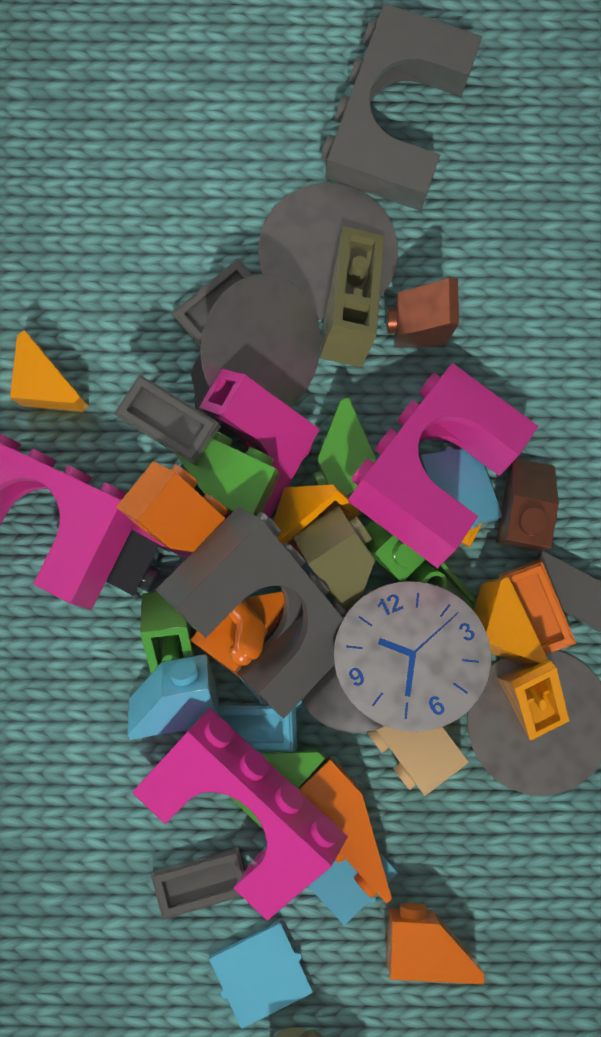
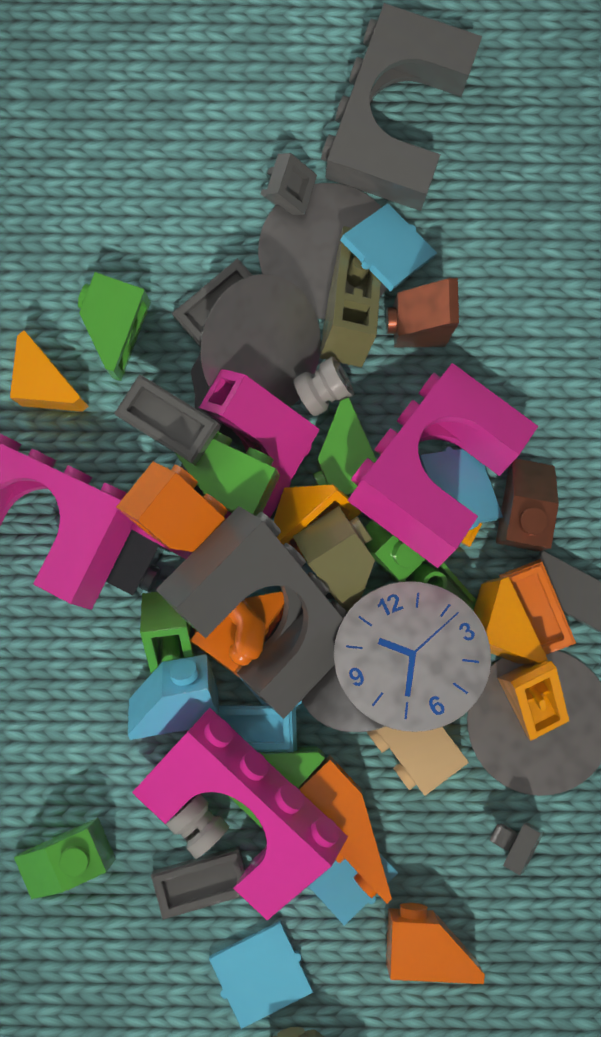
(66, 860): none -> bright green slope
(113, 319): none -> bright green slope
(197, 826): none -> light grey wheel
(290, 184): none -> dark grey tile
(327, 384): none -> light grey wheel
(388, 246): none -> medium azure piece
(520, 845): none -> dark grey tile

